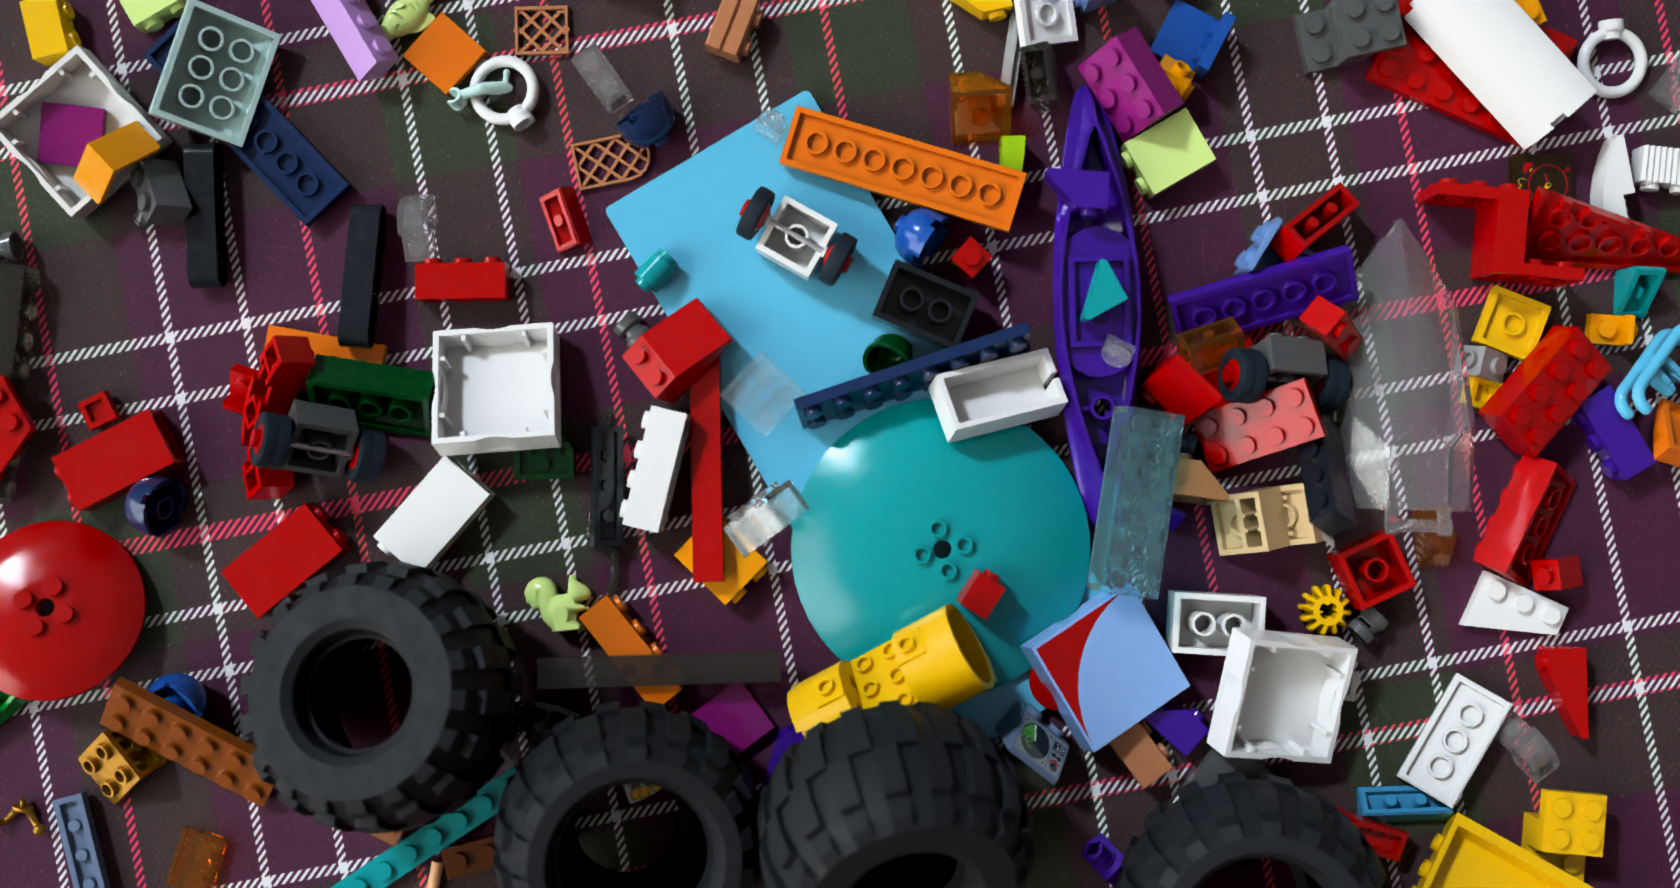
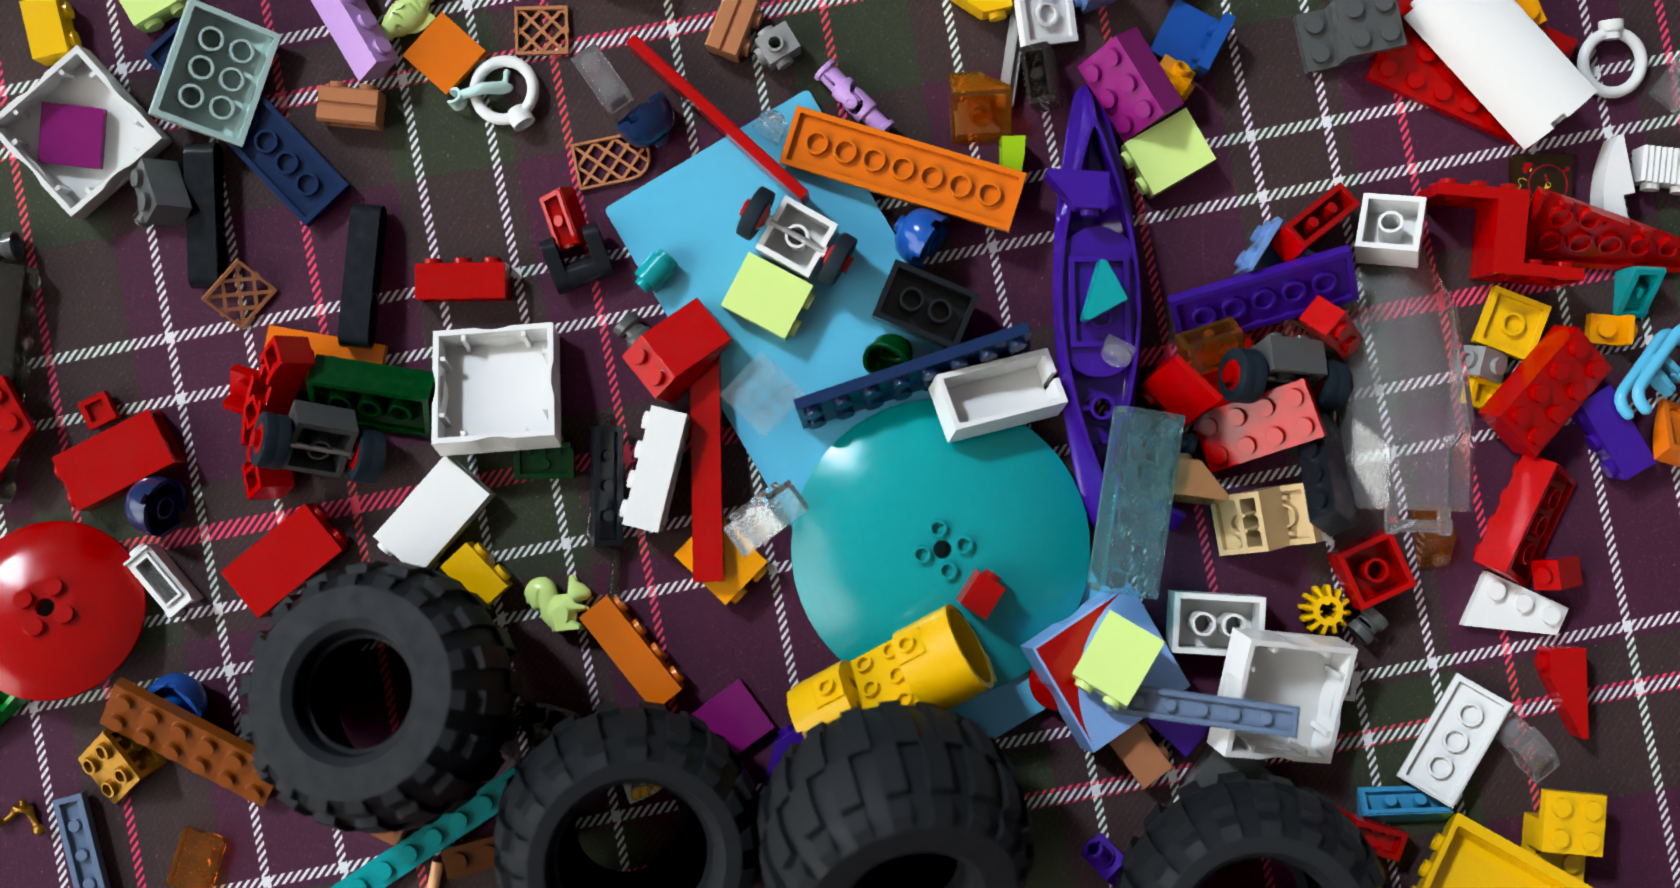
(111, 154): light orange panel -> none
(162, 579): none -> white window
(224, 311): none -> nougat window
(351, 107): none -> nougat brick
(415, 224): clear brick -> none
(478, 572): none -> yellow brick
(582, 271): none -> black connector
(658, 669): clear smoke tile -> none
(718, 120): none -> red tile
(769, 297): none -> yellowish green brick
(780, 37): none -> light grey brick
(851, 96): none -> lavender piece
(970, 259): red brick -> none
(1034, 740): slope -> none
(1117, 661): none -> yellowish green brick
(1213, 711): none -> sand blue tile
(1390, 230): none -> white brick

